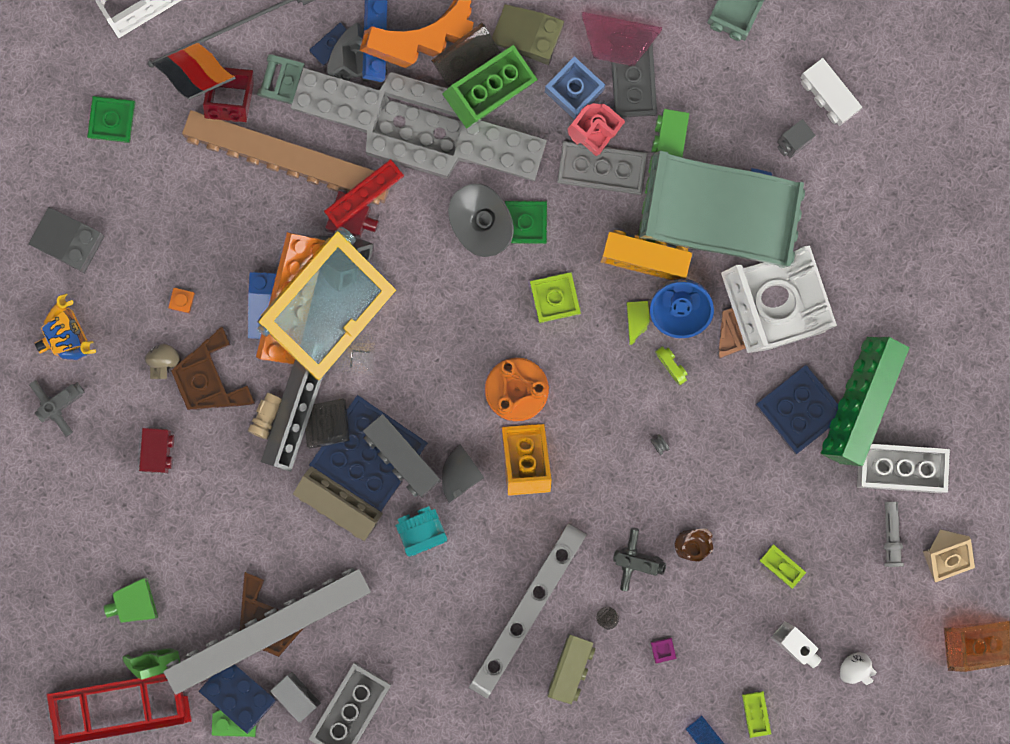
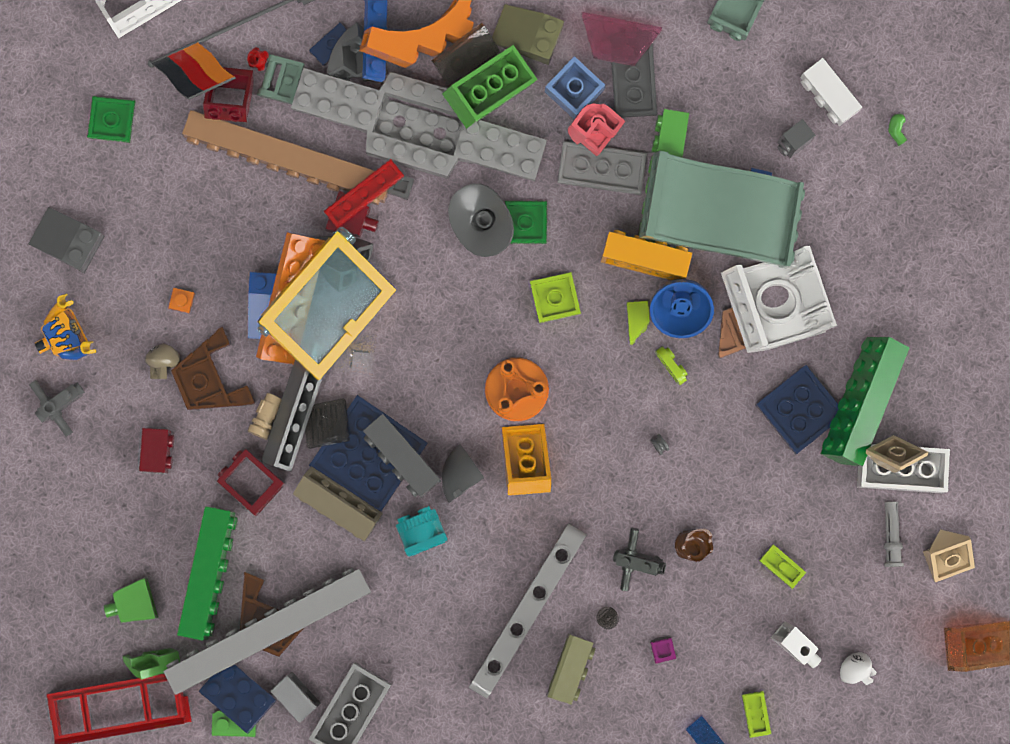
(206, 574): none -> green brick
(253, 60): none -> red plate
(266, 497): none -> dark red window
(402, 188): none -> dark grey plate
(895, 127): none -> bright green arm
(895, 454): none -> tan slope

